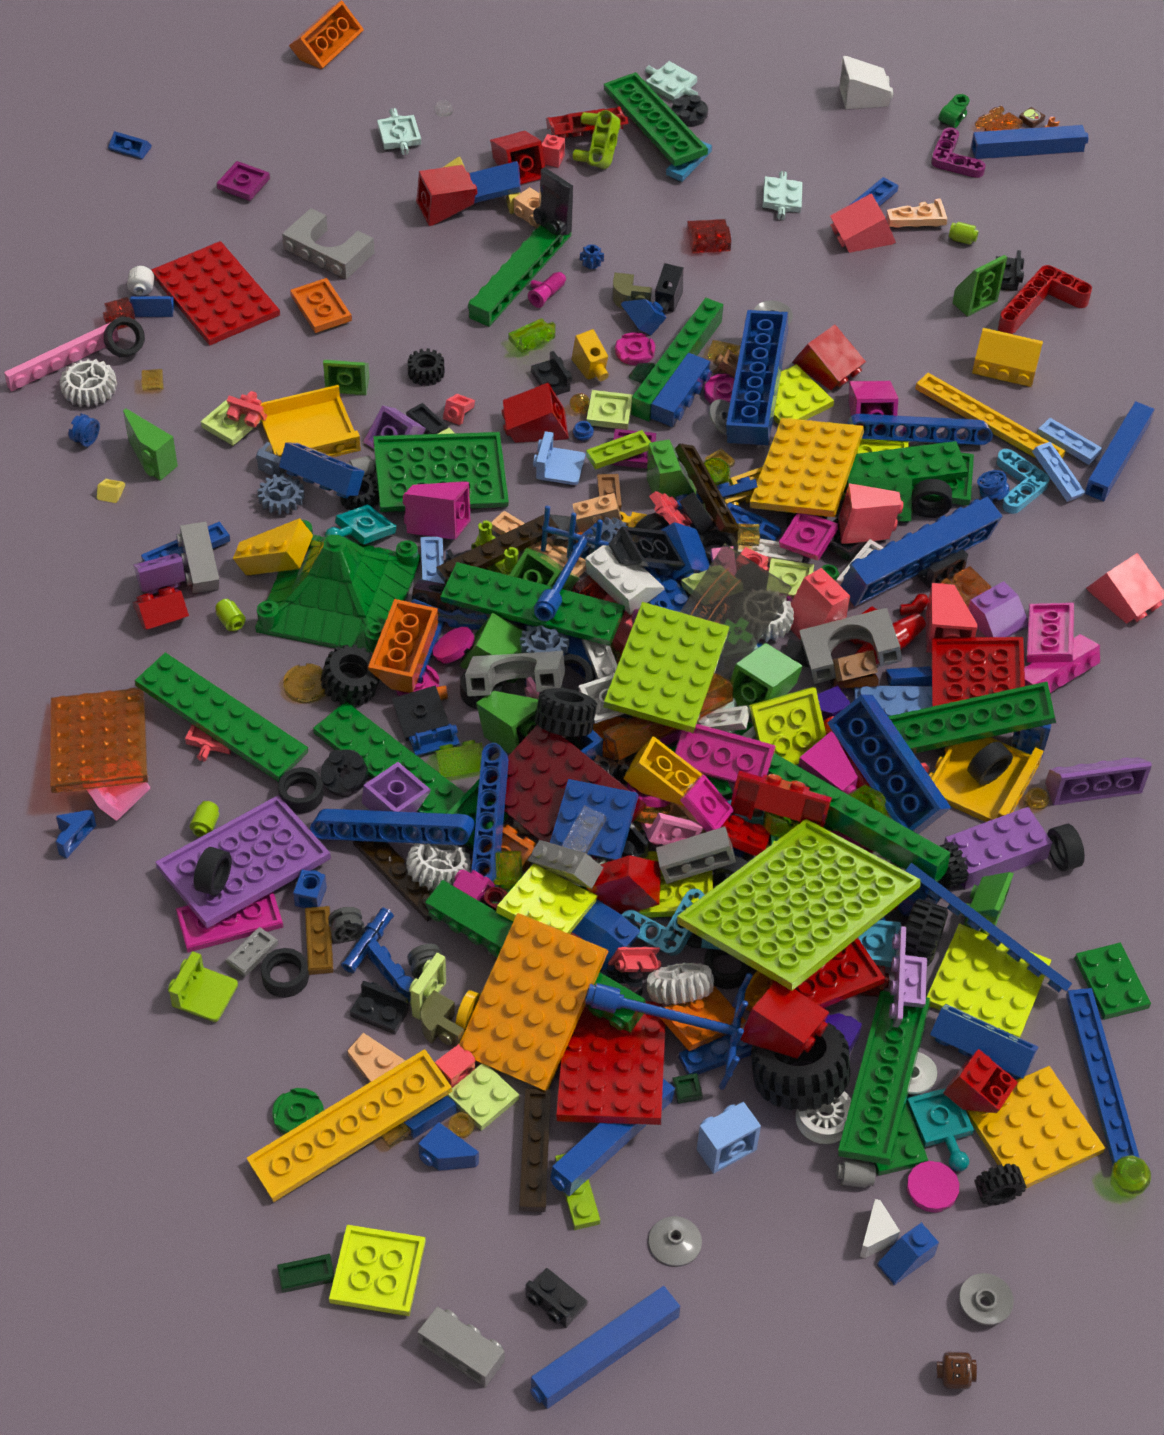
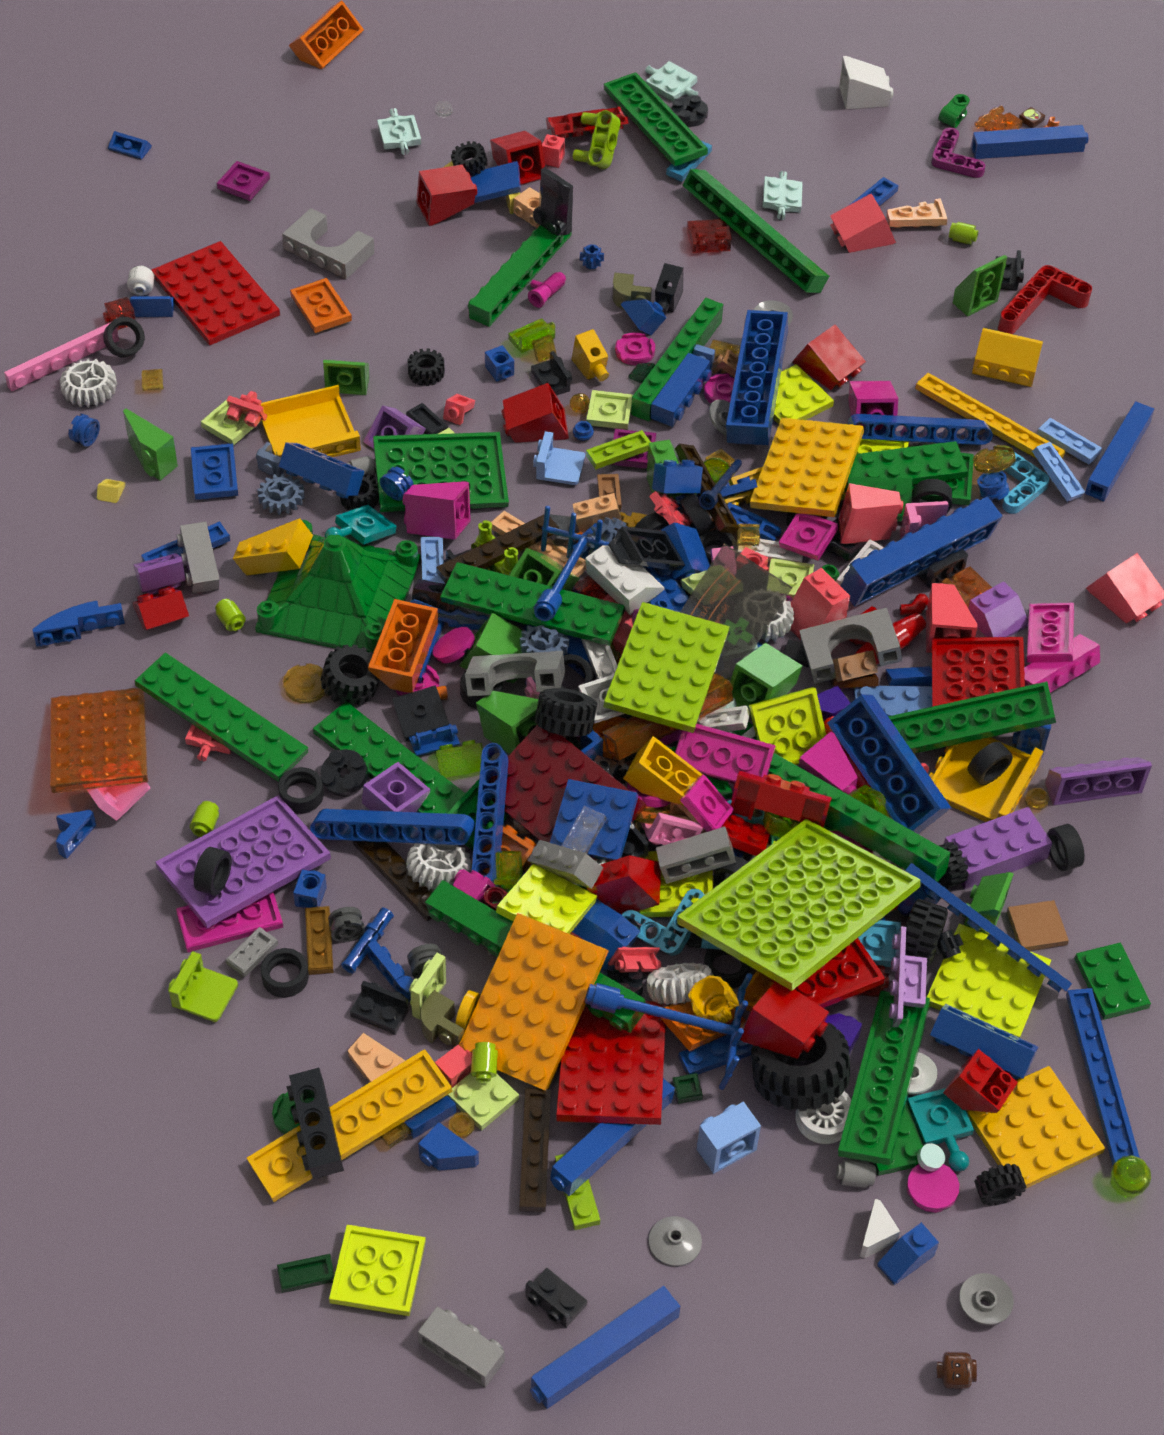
(70, 622): none -> blue slope
(214, 471): none -> blue plate
(327, 1159): none -> black brick
(395, 483): none -> blue wheel
(468, 151): none -> black tyre
(484, 1061): none -> lime brick
(499, 363): none -> blue brick
(543, 347): none -> clear yellow tile
(677, 477): none -> blue brick
(706, 353): none -> medium blue plate
(709, 498): none -> dark blue piece
(713, 999): none -> yellow hair
(756, 231): none -> green brick
(919, 514): none -> bright pink bracket
(931, 1157): none -> light aqua tile
(948, 944): none -> black gear
(994, 460): none -> clear yellow tile
(1037, 925): none -> medium nougat tile

